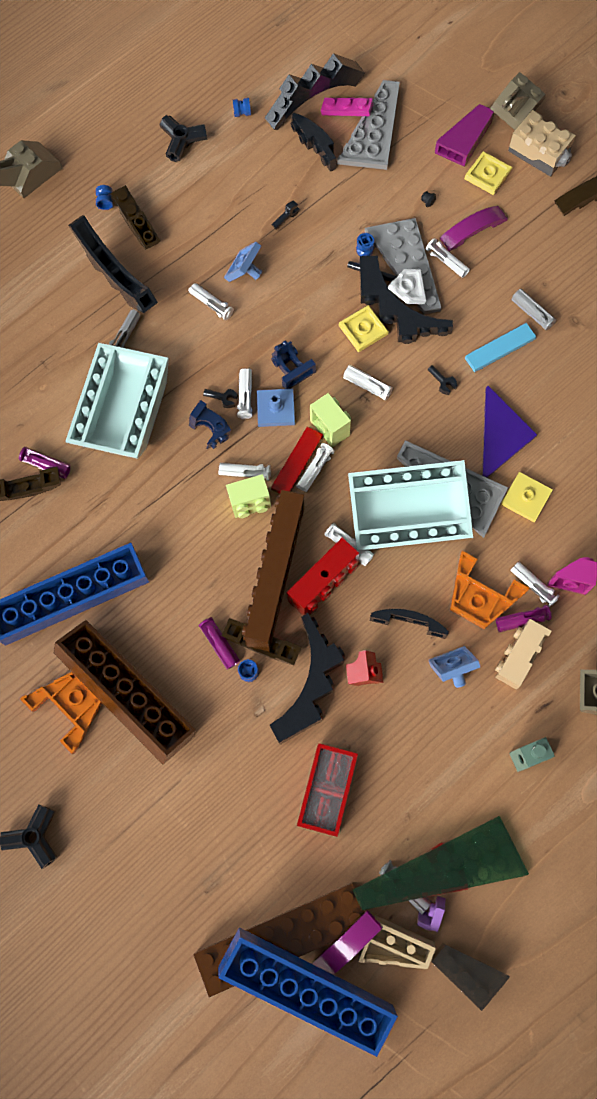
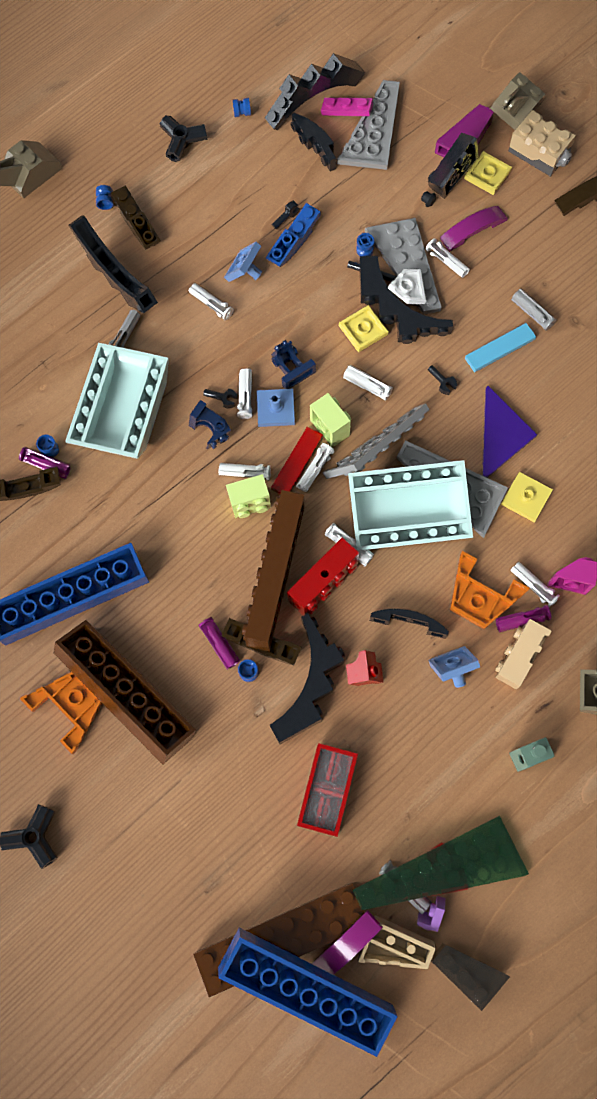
(44, 443): none -> blue wheel
(295, 236): none -> blue slope
(368, 451): none -> light grey wing
(454, 165): none -> black wedge

